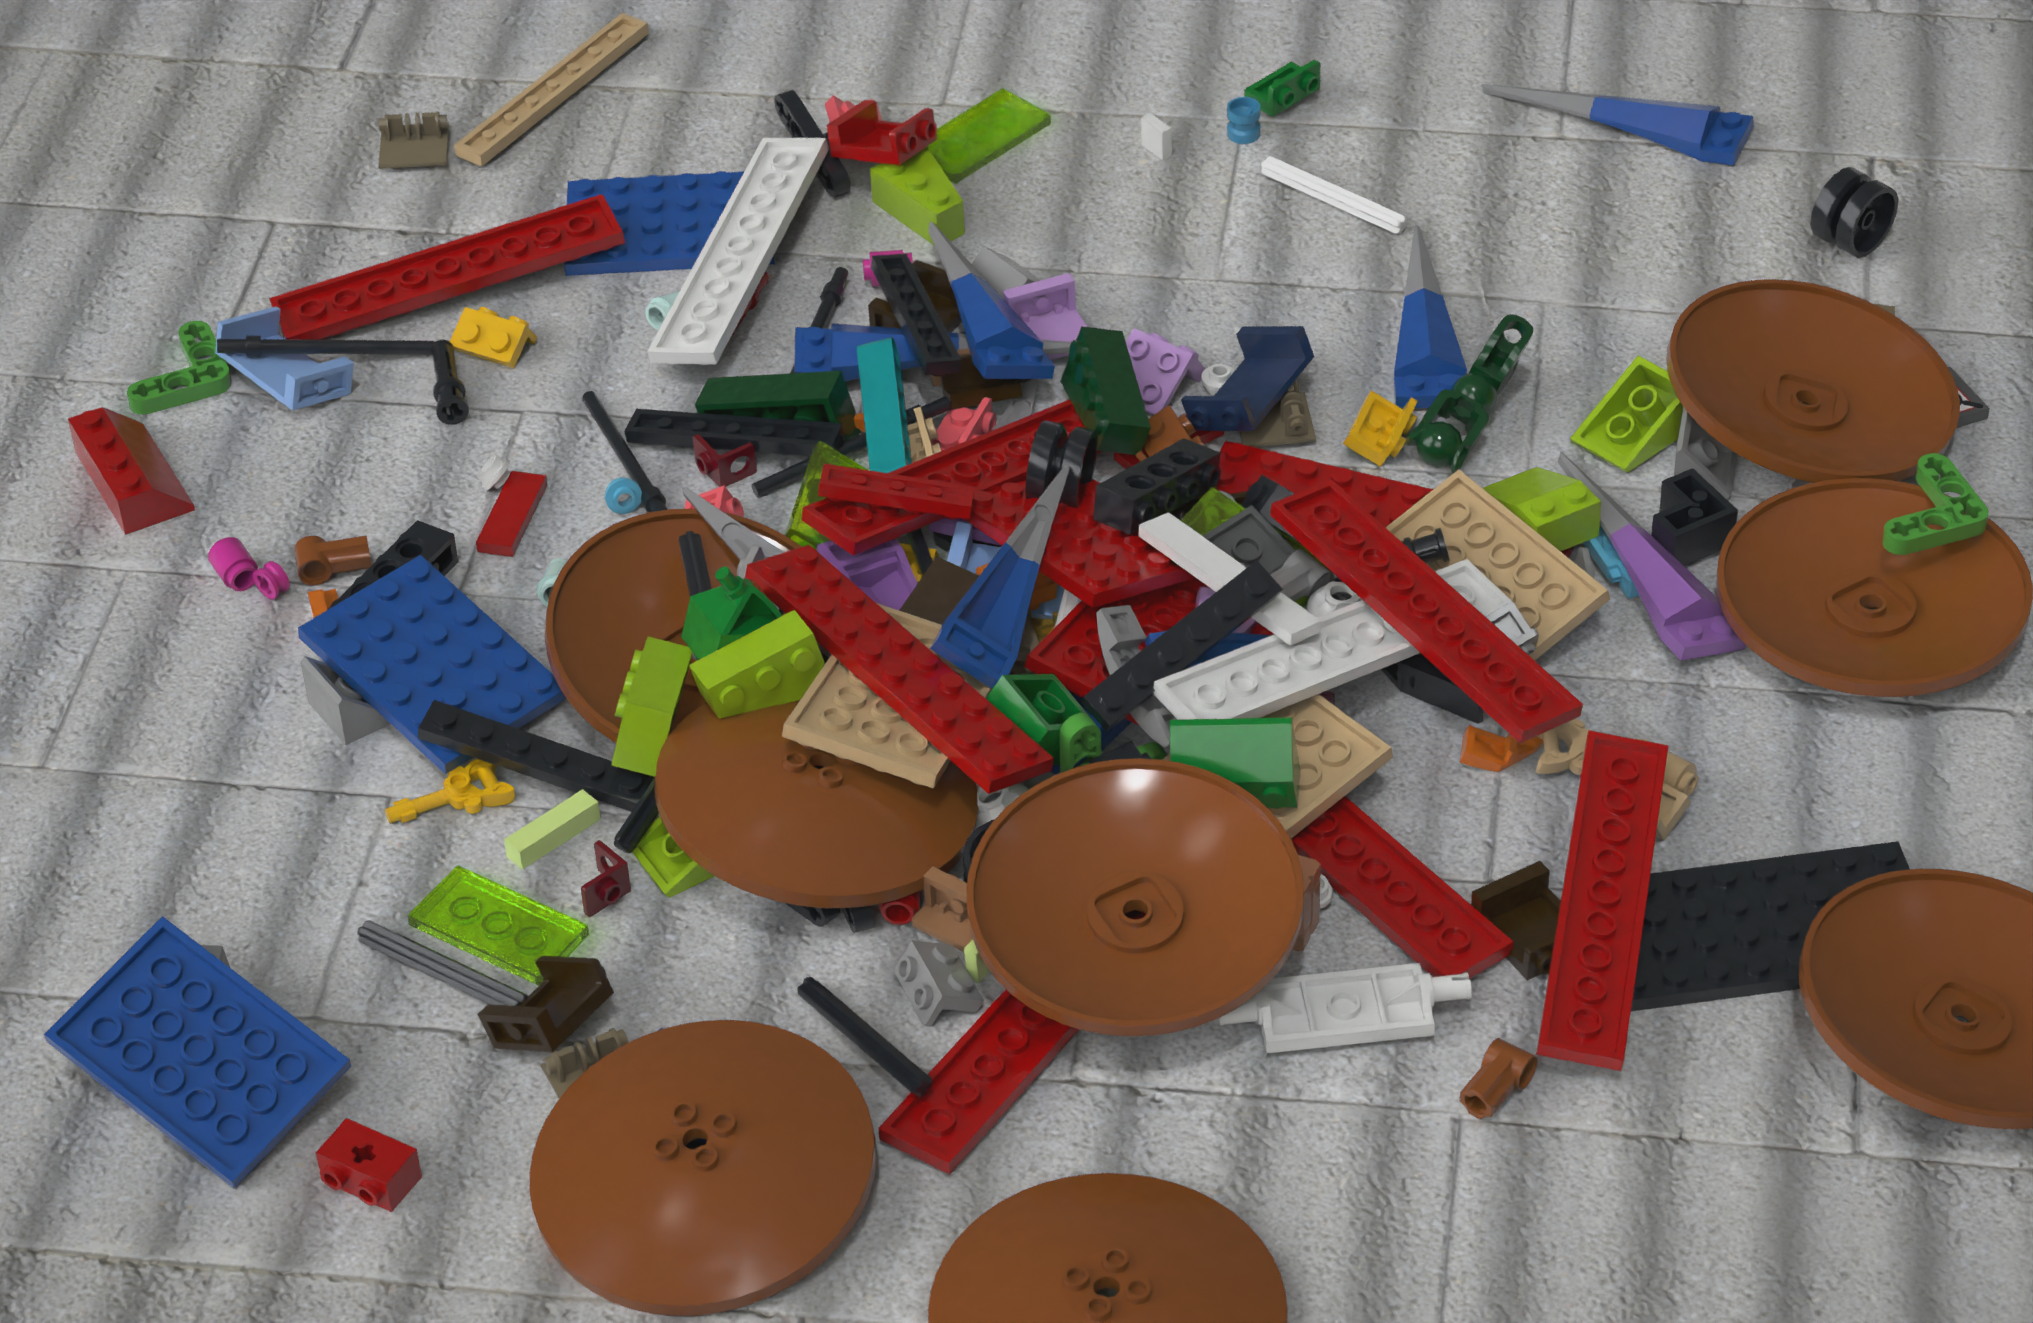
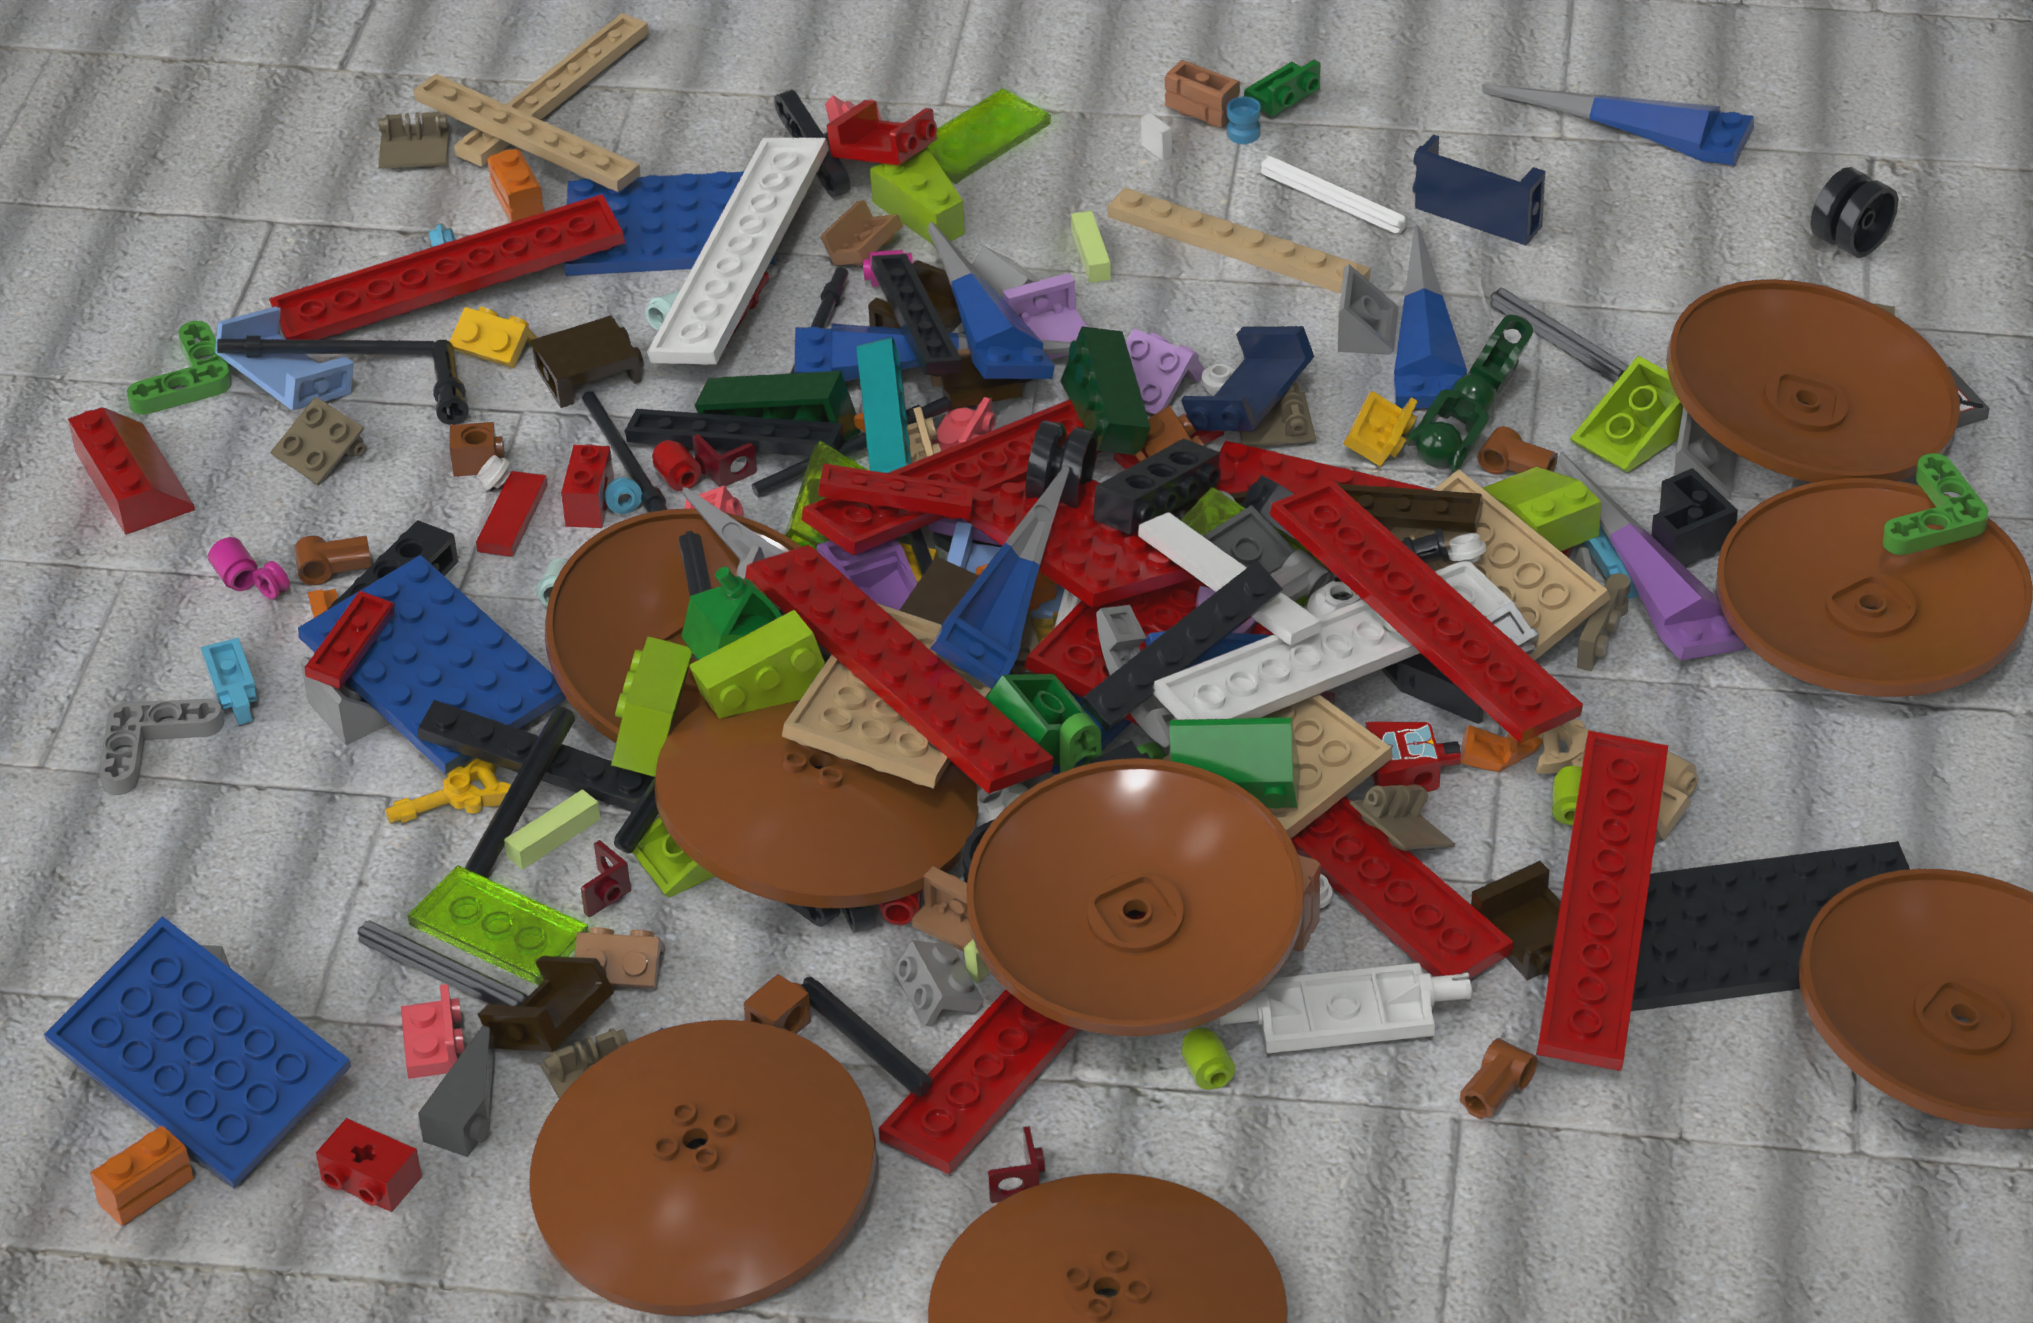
(141, 1175): none -> orange brick
(142, 726): none -> light grey beam
(231, 677): none -> medium azure hinge
(319, 441): none -> dark tan hinge
(349, 639): none -> red tile
(431, 1037): none -> coral bracket
(441, 235): none -> medium azure plate
(460, 1106): none -> dark grey slope
(473, 446): none -> dark orange brick
(515, 185): none -> orange brick
(521, 791): none -> black axle
(527, 132): none -> tan plate
(584, 356): none -> dark brown panel
(585, 486): none -> red brick
(627, 959): none -> medium nougat bracket
(676, 465): none -> red brick
(779, 1005): none -> dark orange brick
(858, 234): none -> medium nougat bracket
(1027, 1173): none -> dark red bracket
(1090, 246): none -> yellowish green piece
(1200, 93): none -> nougat brick
(1207, 1058): none -> lime brick
(1232, 239): none -> tan plate
(1365, 316): none -> light grey slope
(1398, 815): none -> dark tan hinge
(1415, 754): none -> red torso
(1419, 507): none -> dark brown plate
(1466, 548): none -> white plate
(1478, 196): none -> dark blue panel
(1507, 451): none -> dark orange piece
(1560, 335): none -> axle
(1564, 793): none -> lime brick
(1595, 636): none -> dark tan plate

